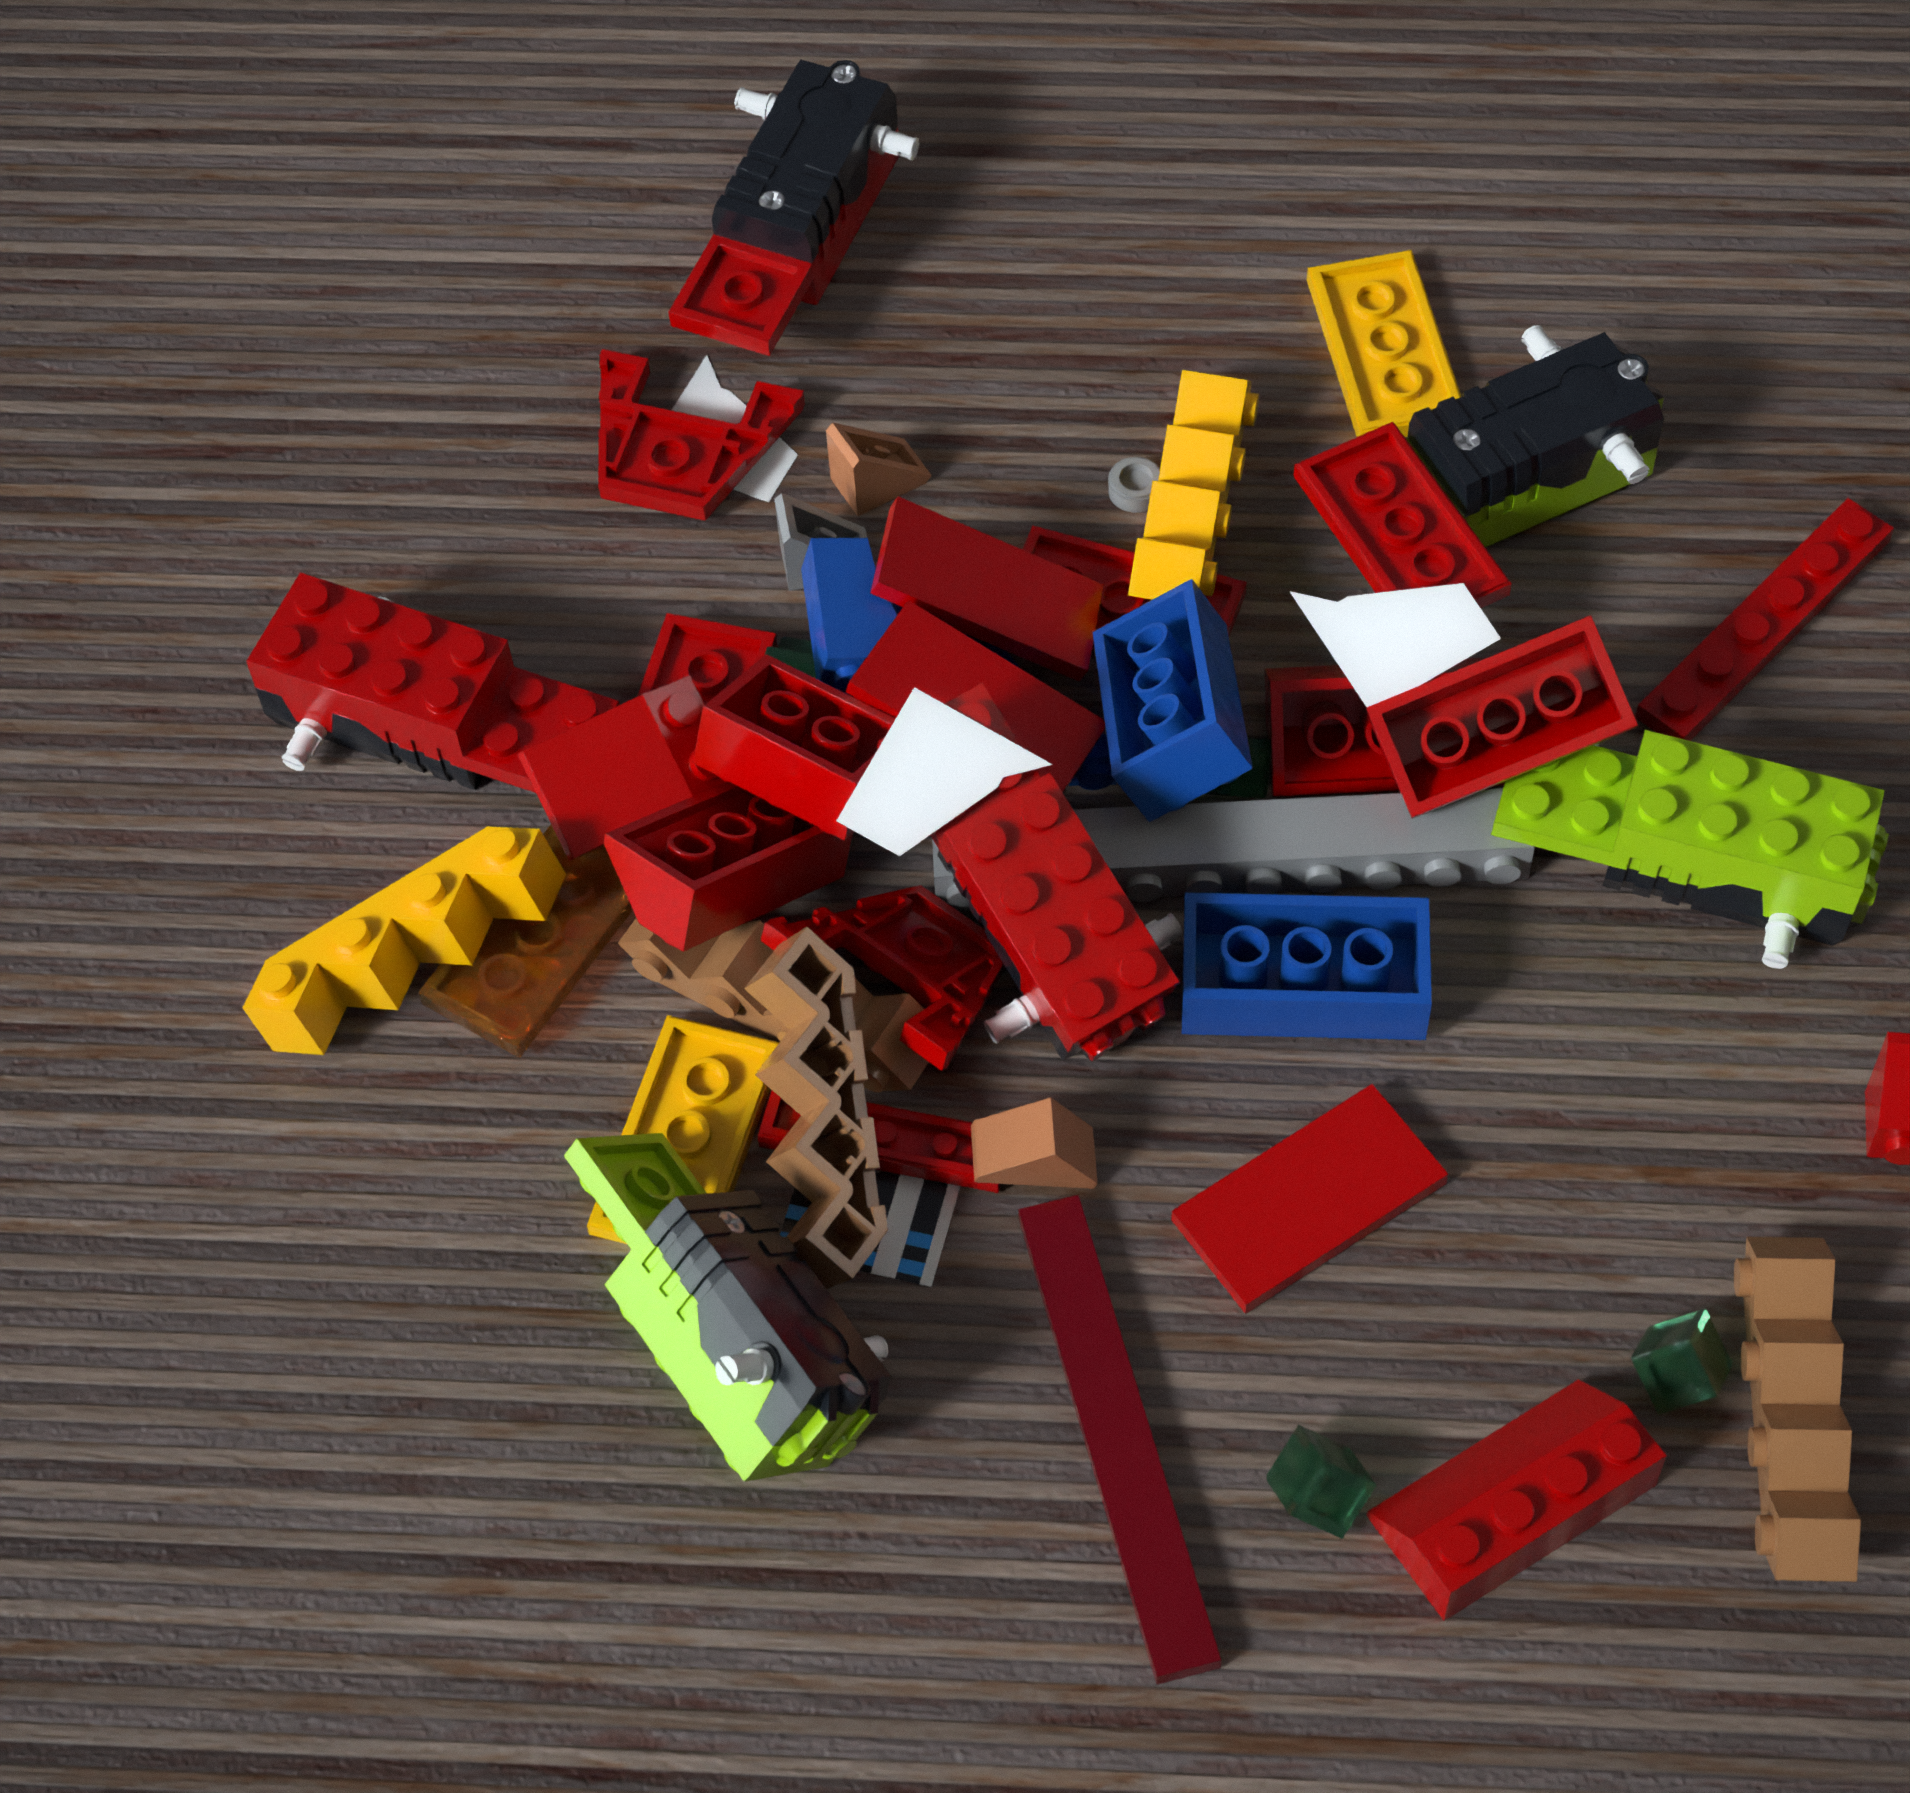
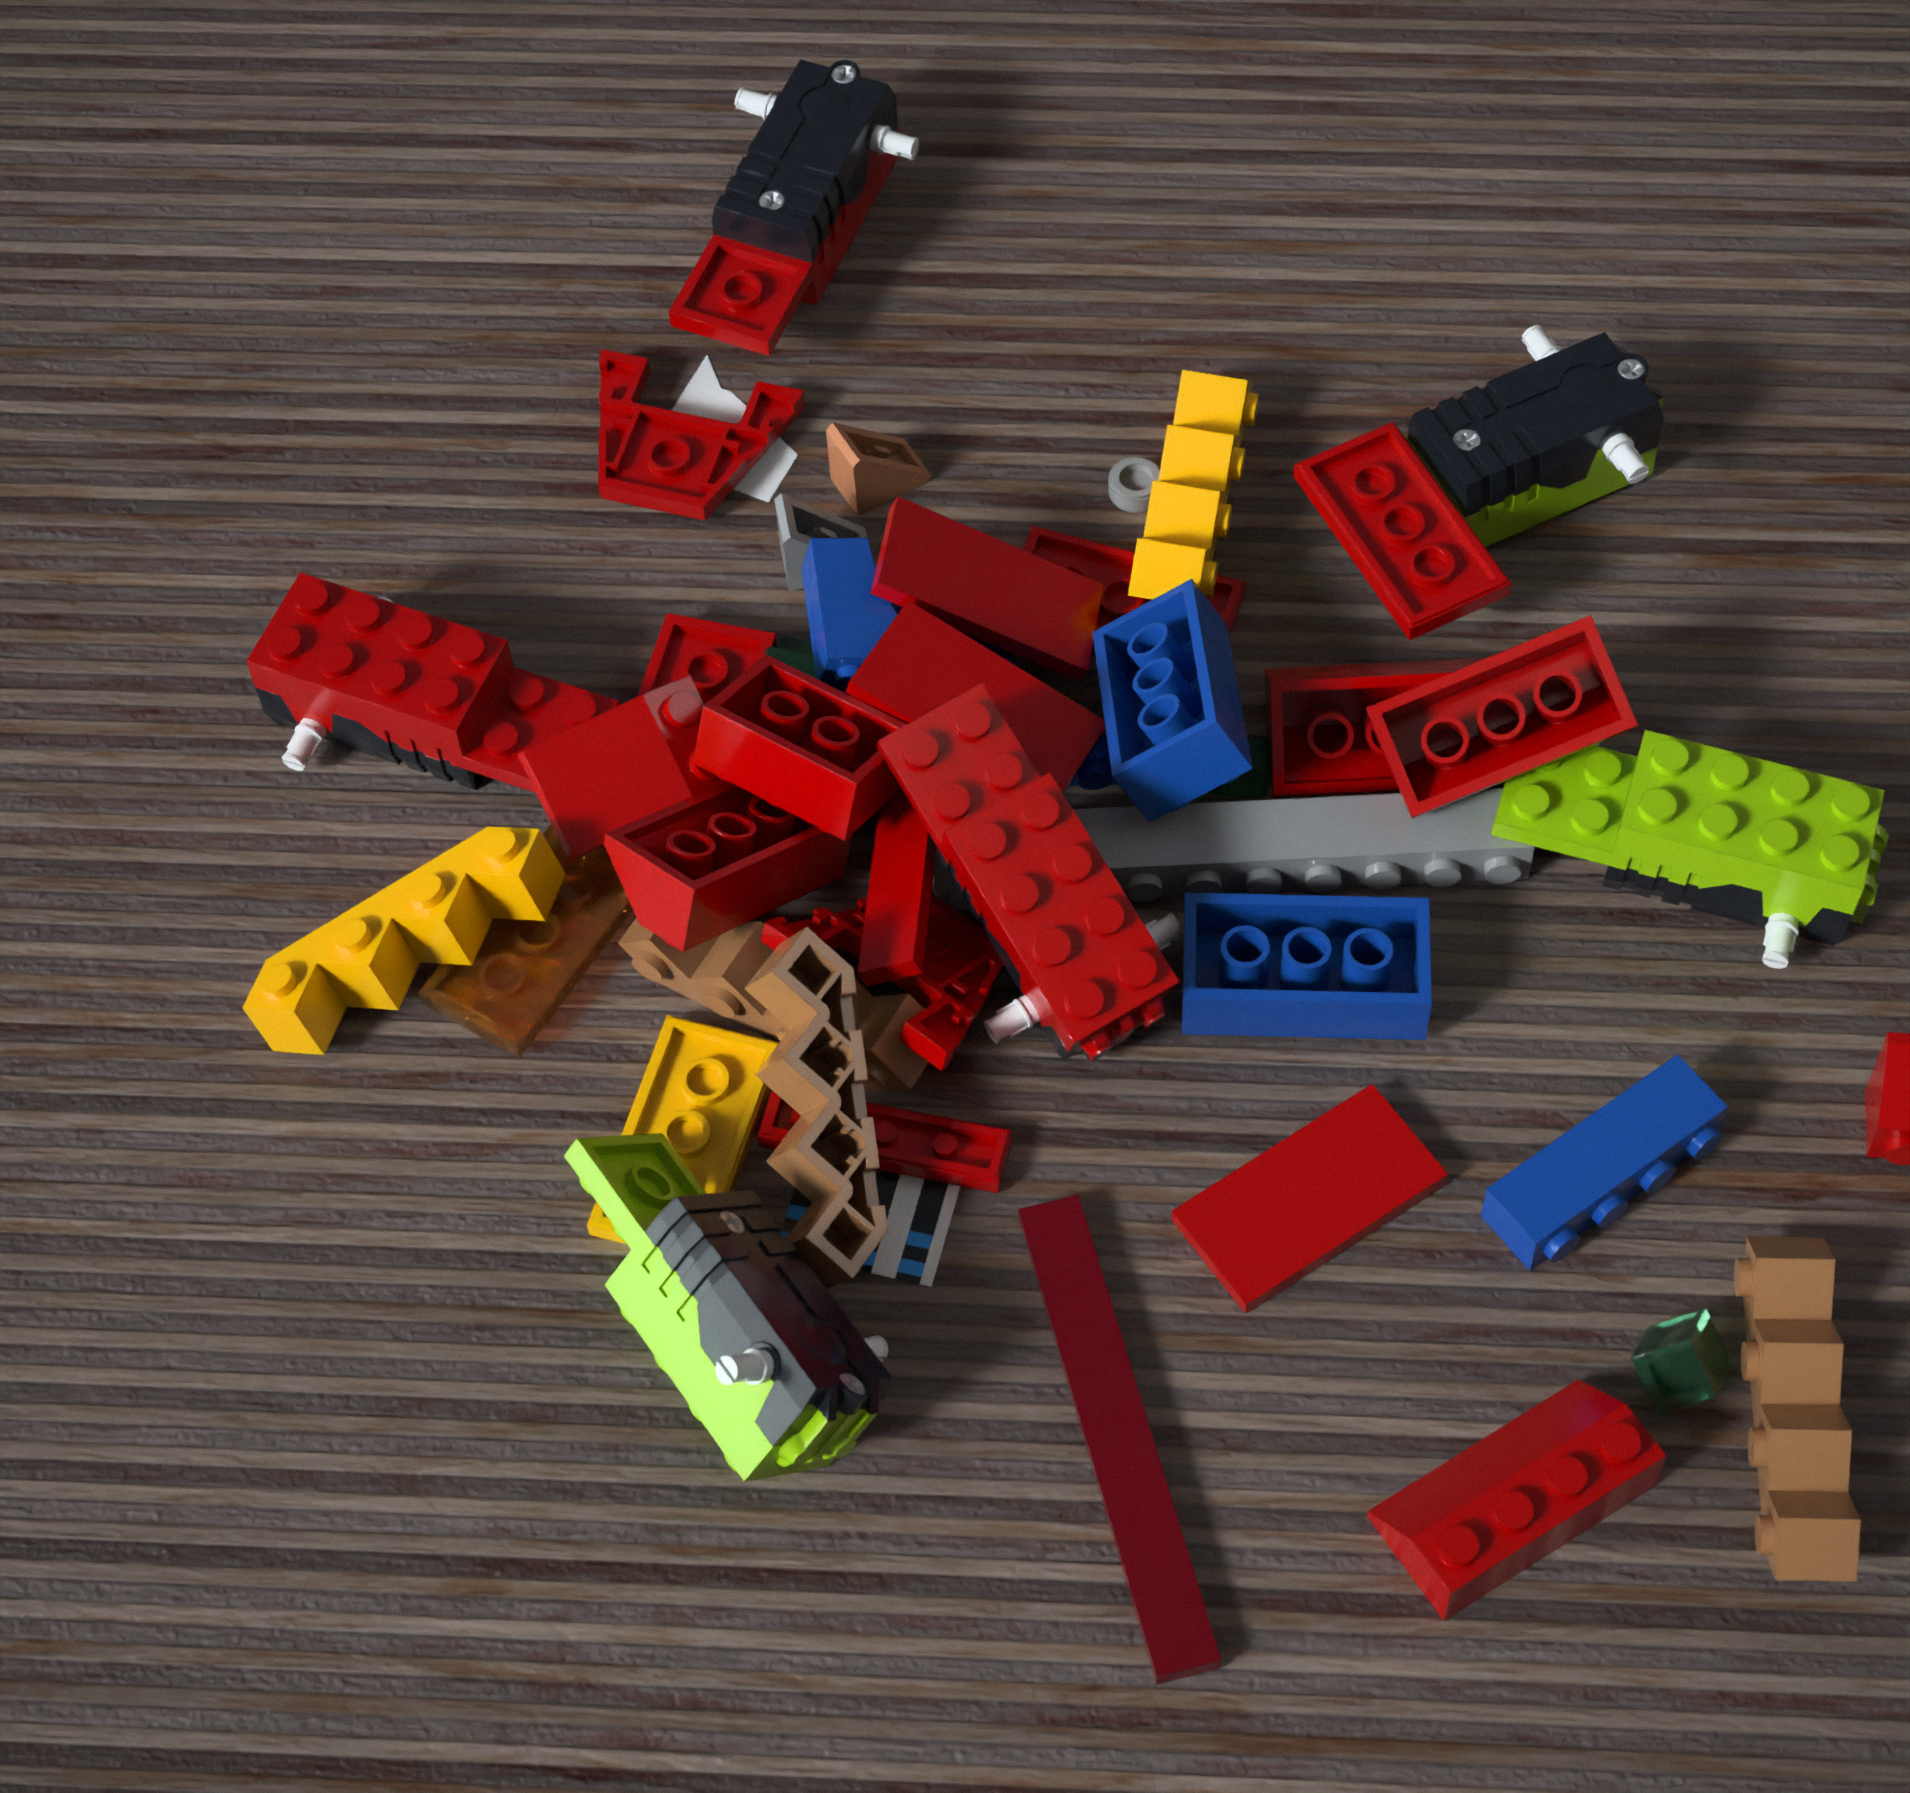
(897, 895): none -> red tile
(929, 773): white sticker -> none
(1034, 1147): nougat slope -> none
(1320, 1481): clear green panel -> none
(1382, 339): yellow tile -> none
(1399, 636): white sticker -> none
(1605, 1163): none -> blue brick
(1764, 622): red plate -> none

